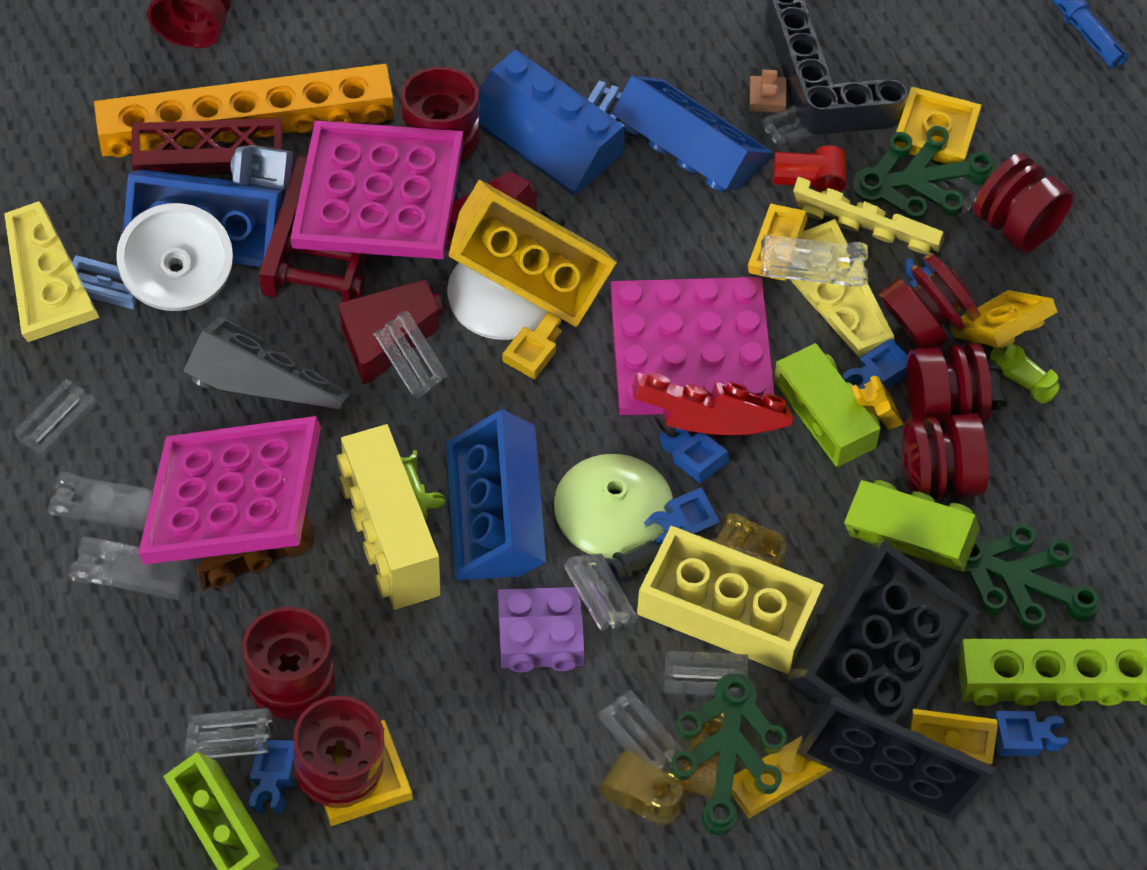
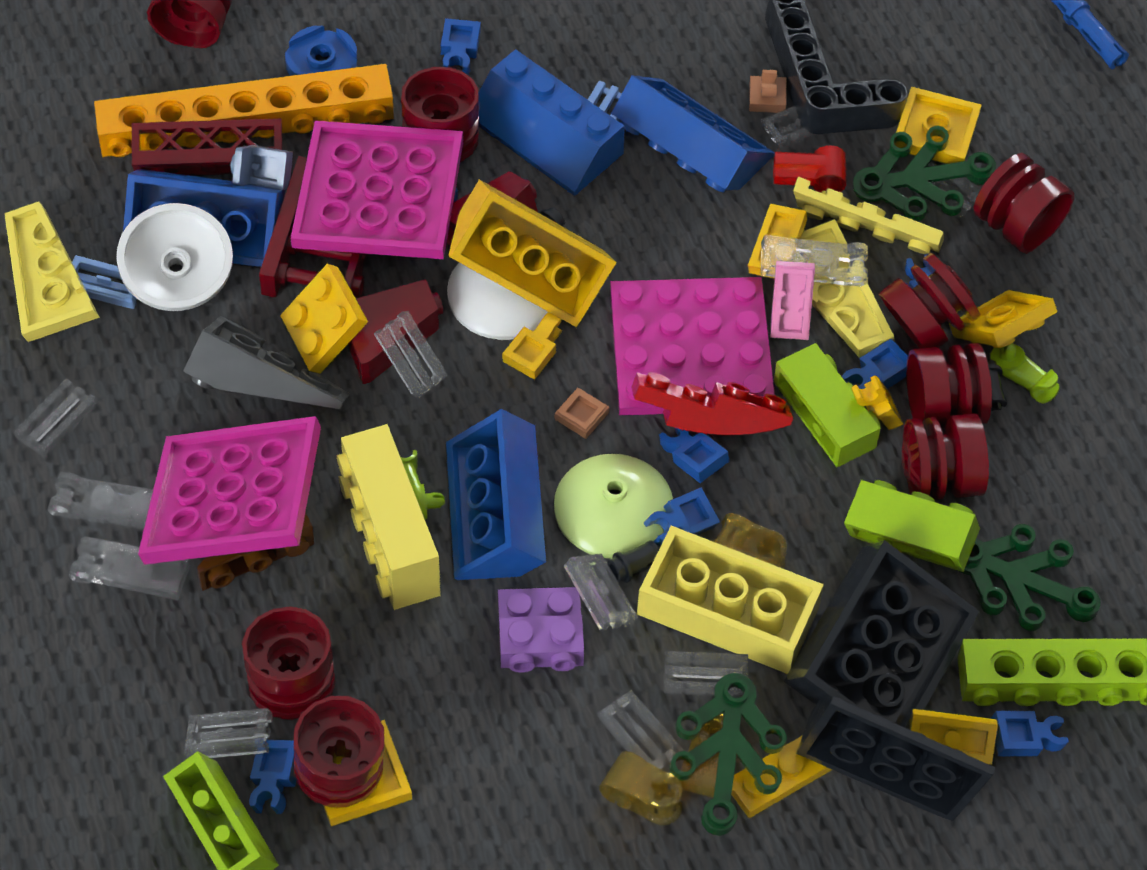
(315, 41): none -> blue plate
(323, 318): none -> yellow plate
(460, 42): none -> blue plate
(581, 413): none -> nougat tile
(792, 300): none -> bright pink plate

